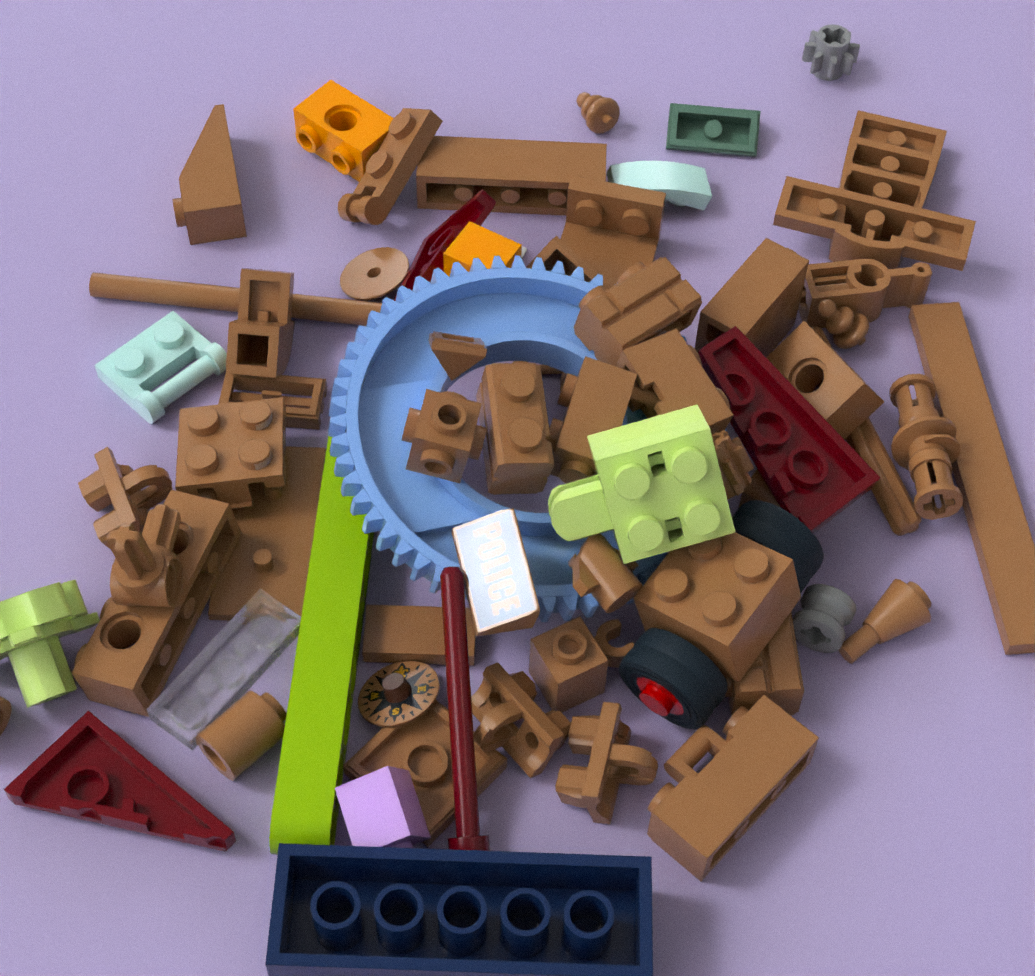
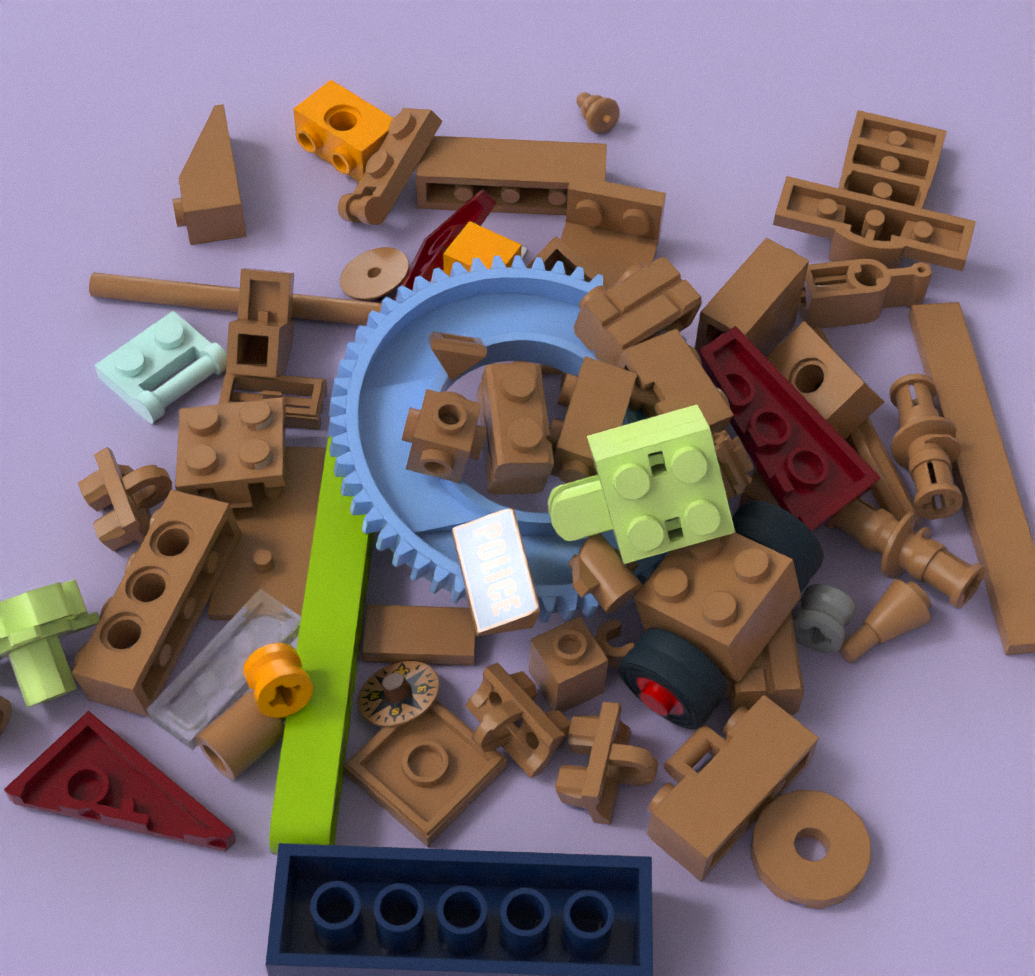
(144, 563): medium nougat axle -> none
(278, 680): none -> light orange wheel
(383, 809): lavender brick -> none
(460, 714): dark red bar -> none
(680, 181): light aqua slope -> none
(713, 129): sand green slope -> none
(824, 819): none -> medium nougat tile
(830, 52): light grey gear -> none
(844, 324): medium nougat hair -> none
(909, 550): none -> medium nougat piece

